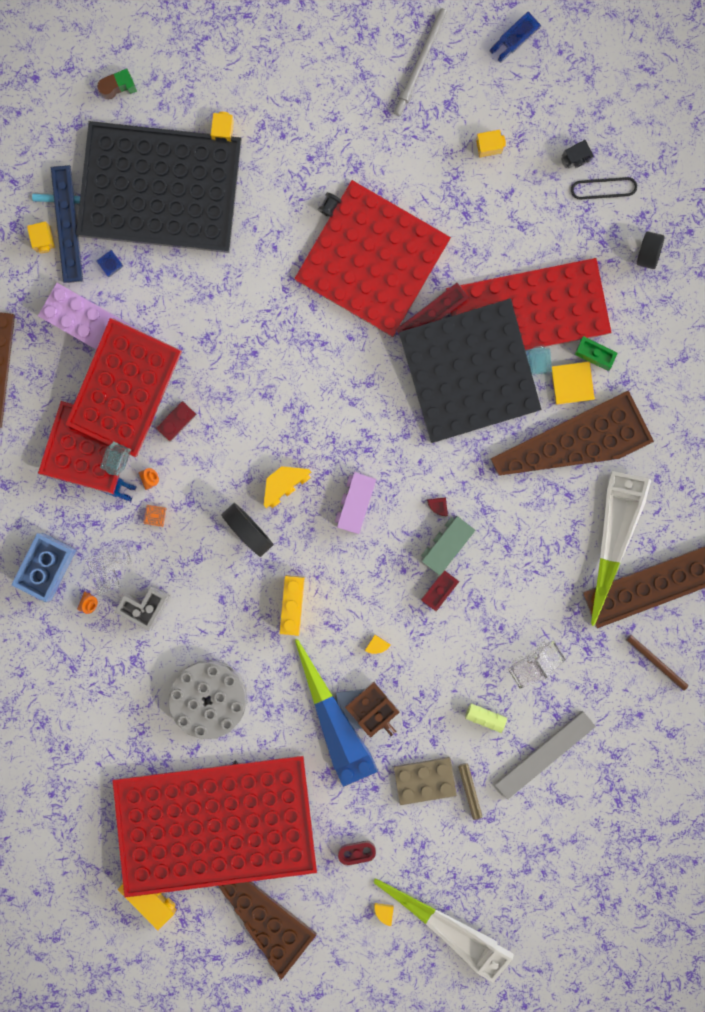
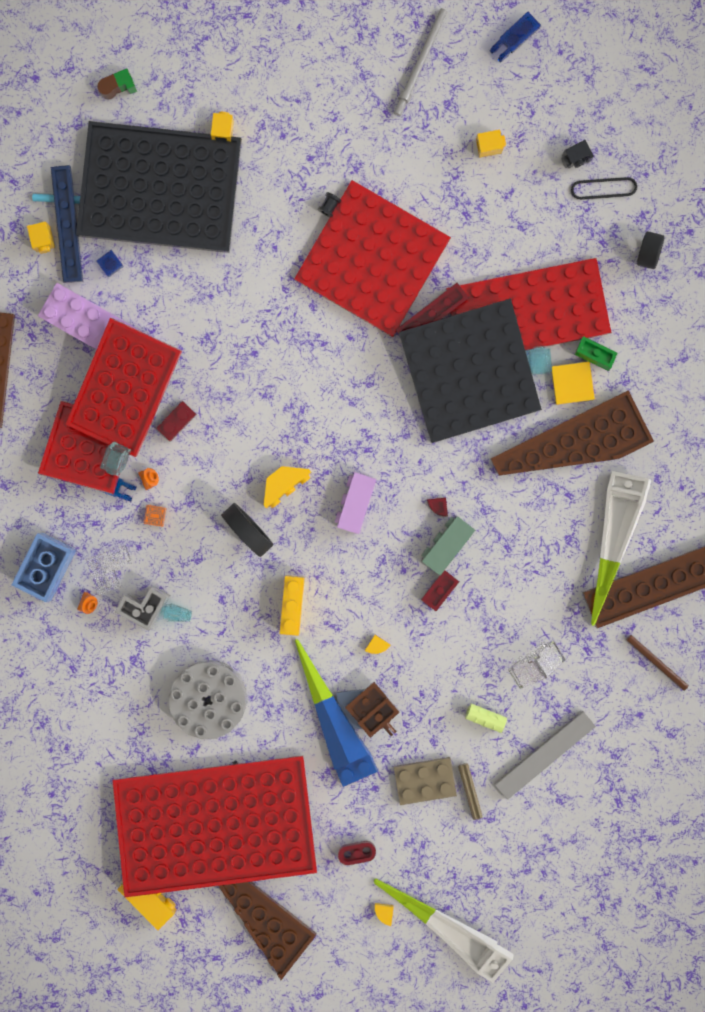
(175, 613): none -> clear light blue cone

